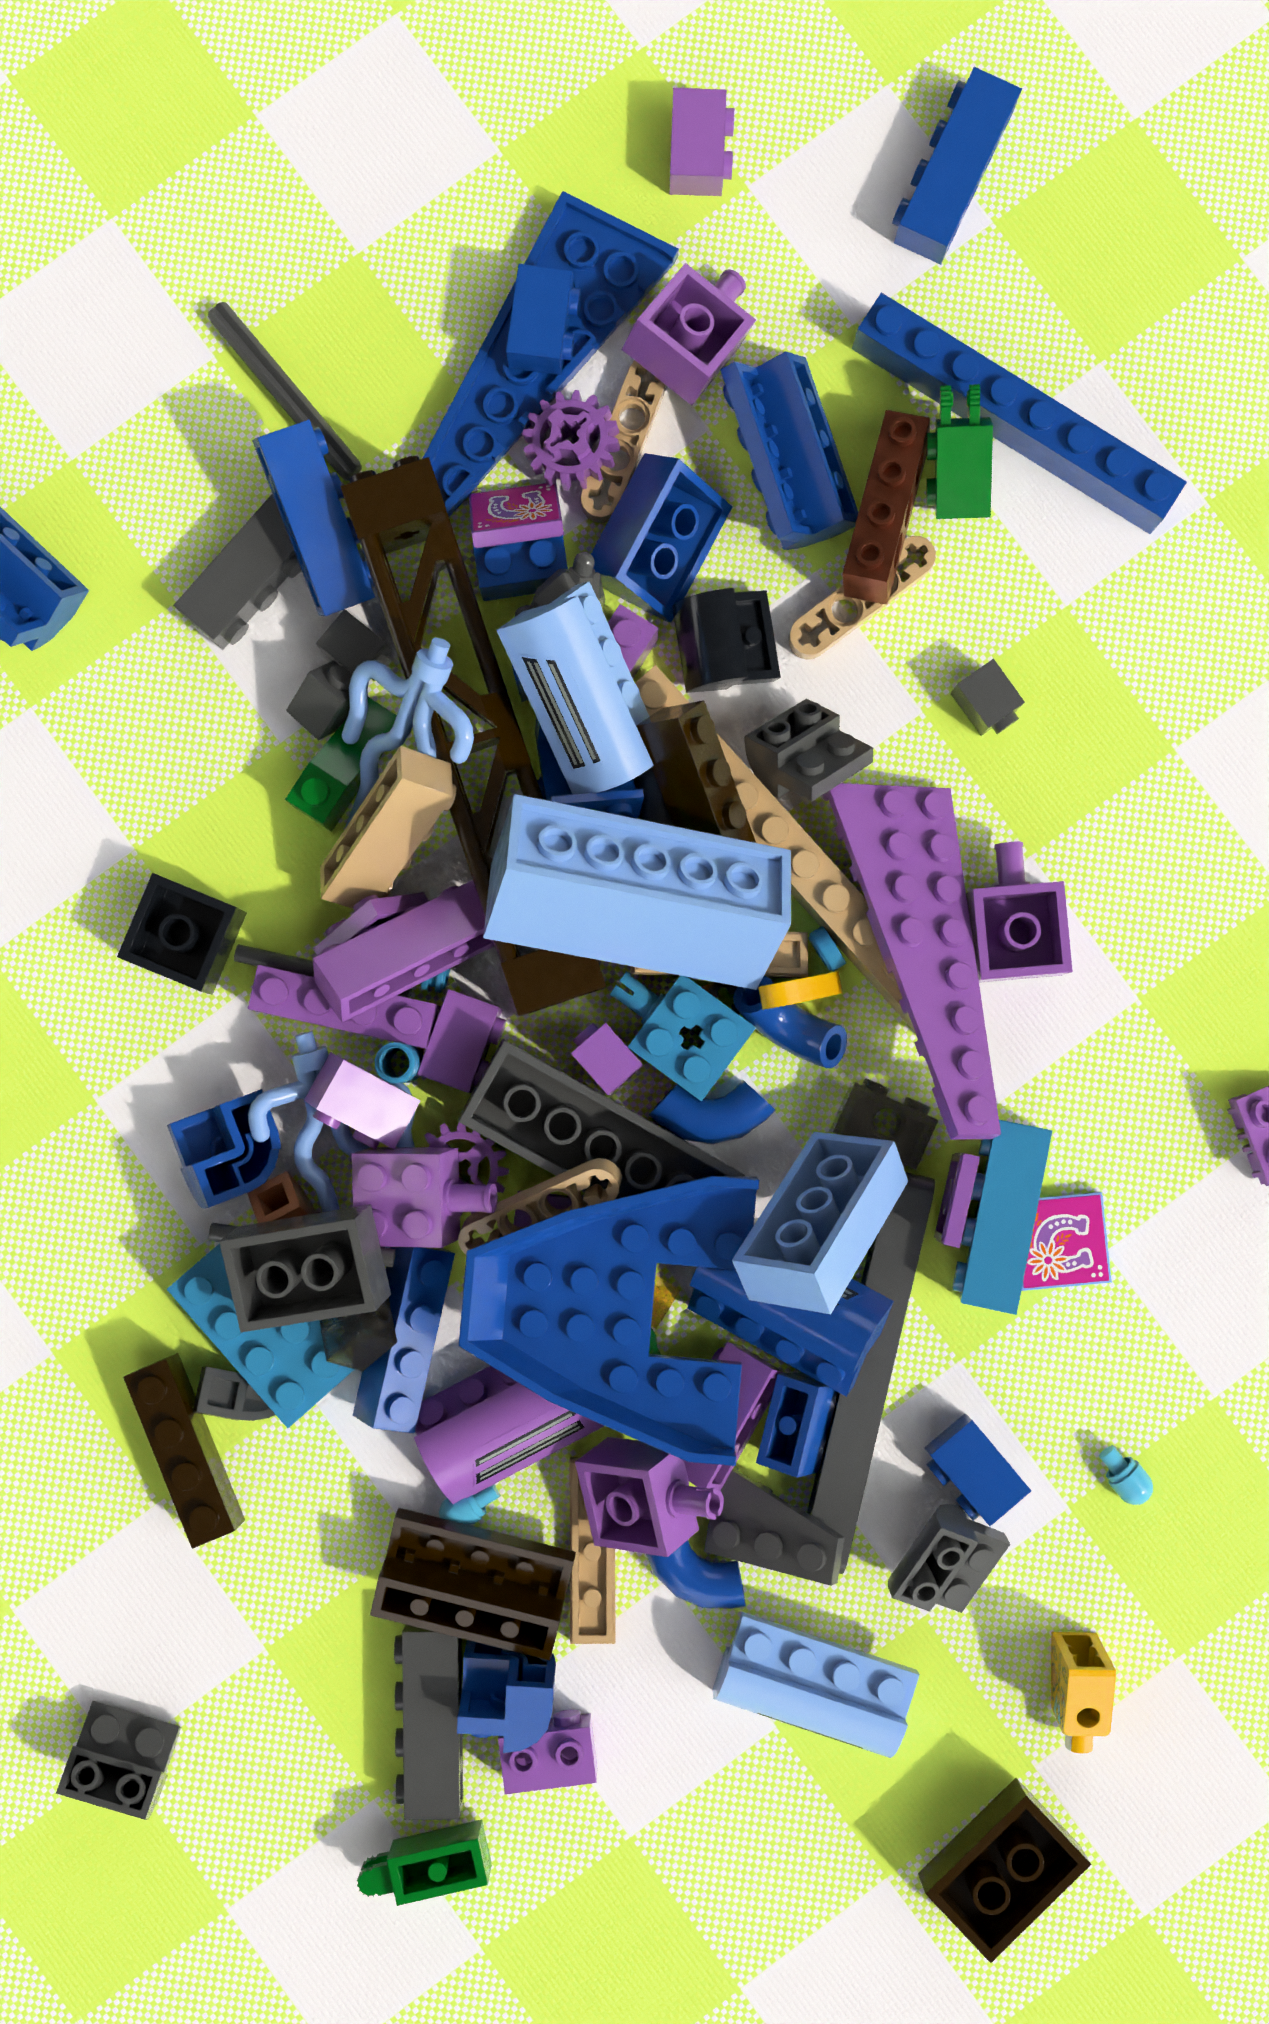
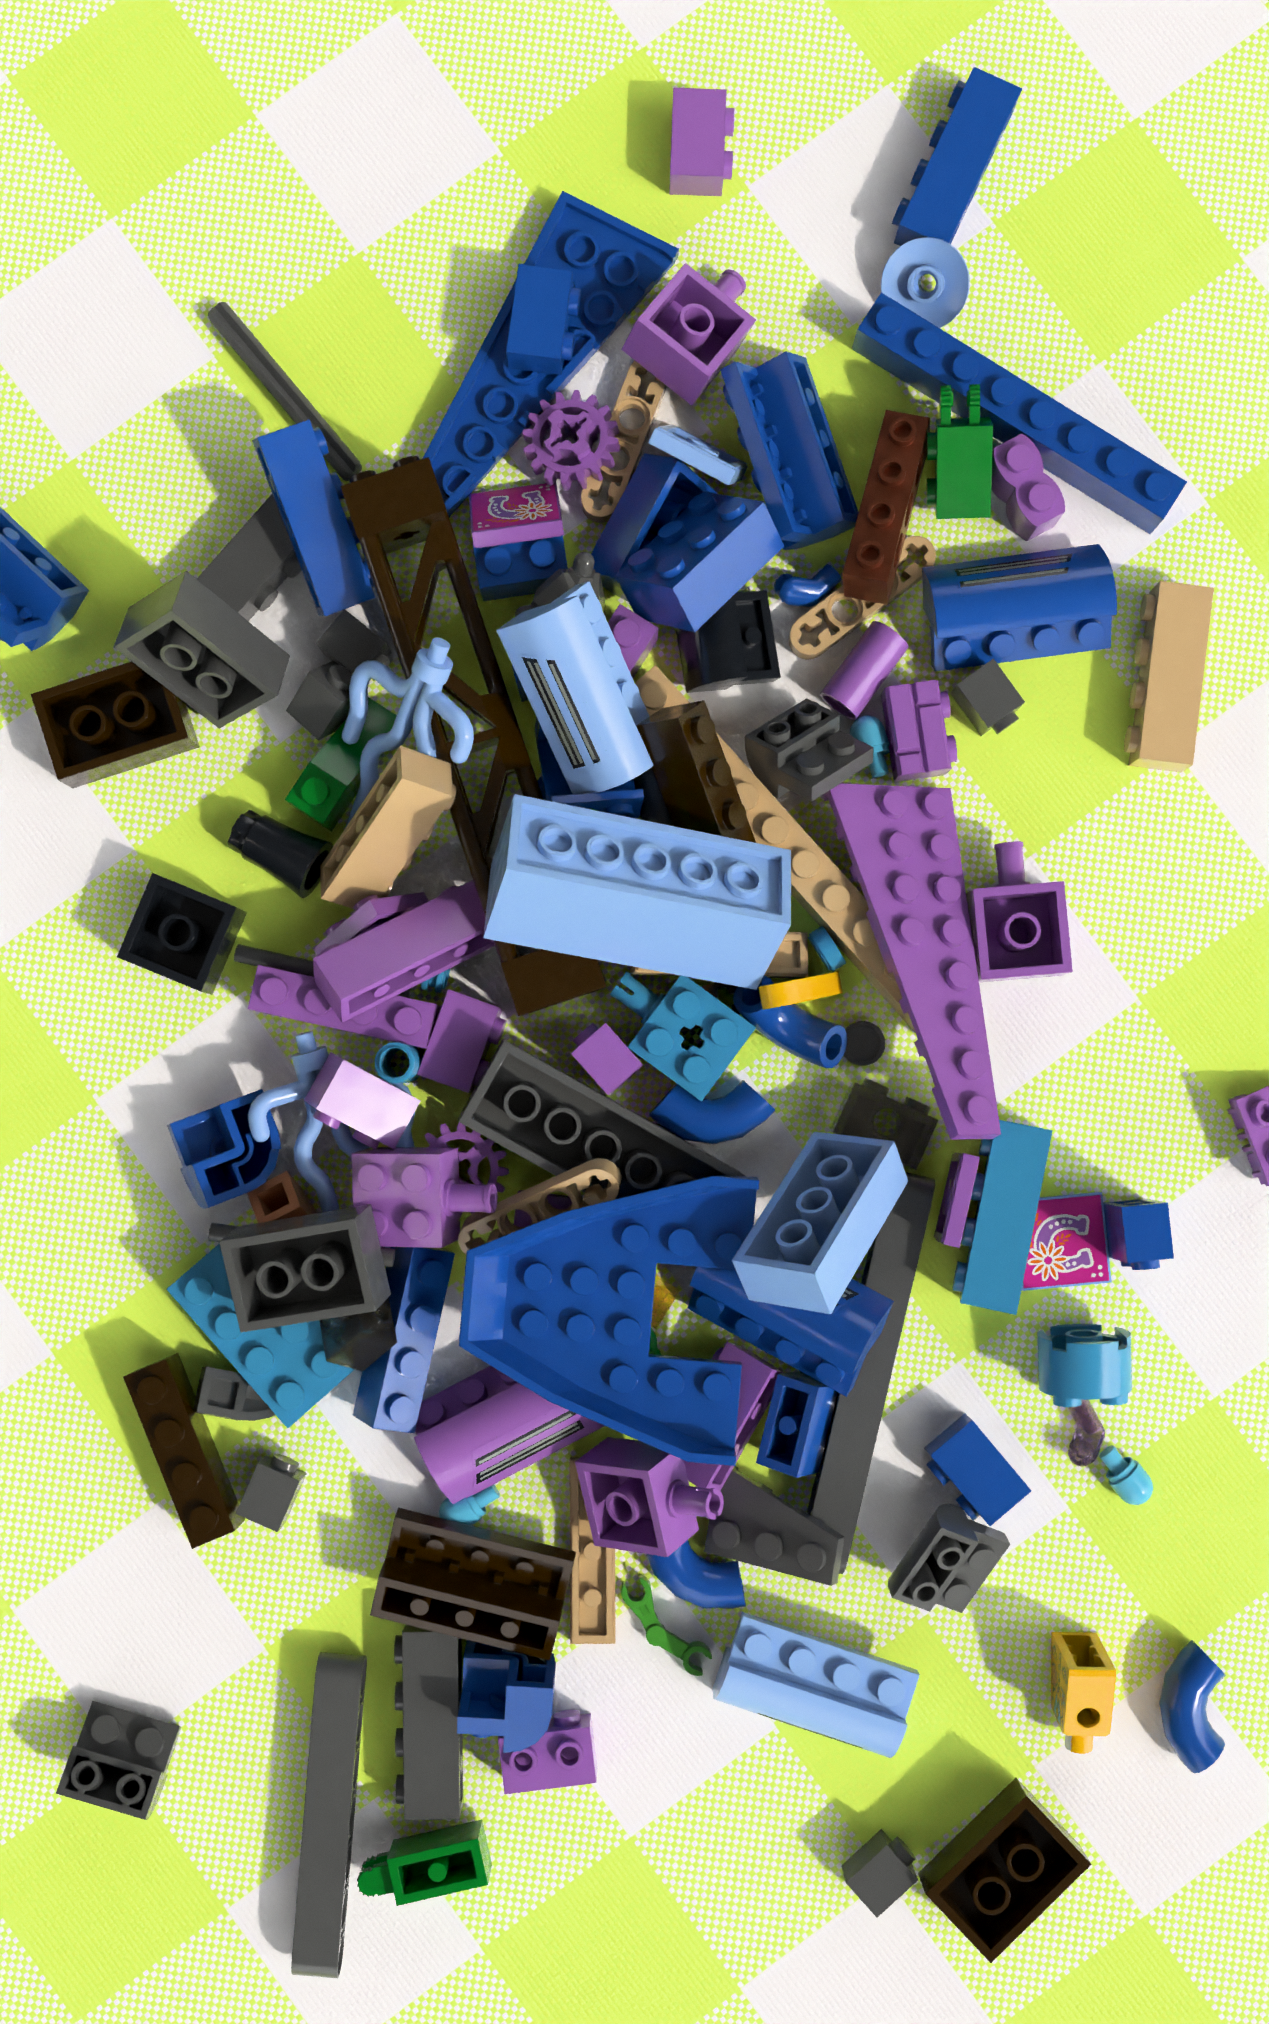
(111, 724): none -> dark brown brick
(202, 650): none -> dark grey brick
(272, 1491): none -> dark grey brick
(280, 851): none -> black plant
(329, 1815): none -> dark grey beam
(656, 1632): none -> bright green piece
(698, 454): none -> light blue tile
(699, 560): none -> blue brick
(804, 591): none -> blue arm
(864, 670): none -> medium lavender pin
(864, 1043): none -> dark grey piece
(872, 732): none -> medium azure cylinder
(880, 1872): none -> dark grey brick
(917, 730): none -> medium lavender brick
(934, 257): none -> light blue dish
(1019, 606): none -> blue brick
(1030, 495): none -> medium lavender brick
(1085, 1364): none -> dark azure brick
(1087, 1436): none -> arm
(1138, 1232): none -> blue brick
(1169, 676): none -> tan brick
(1184, 1708): none -> blue cylinder

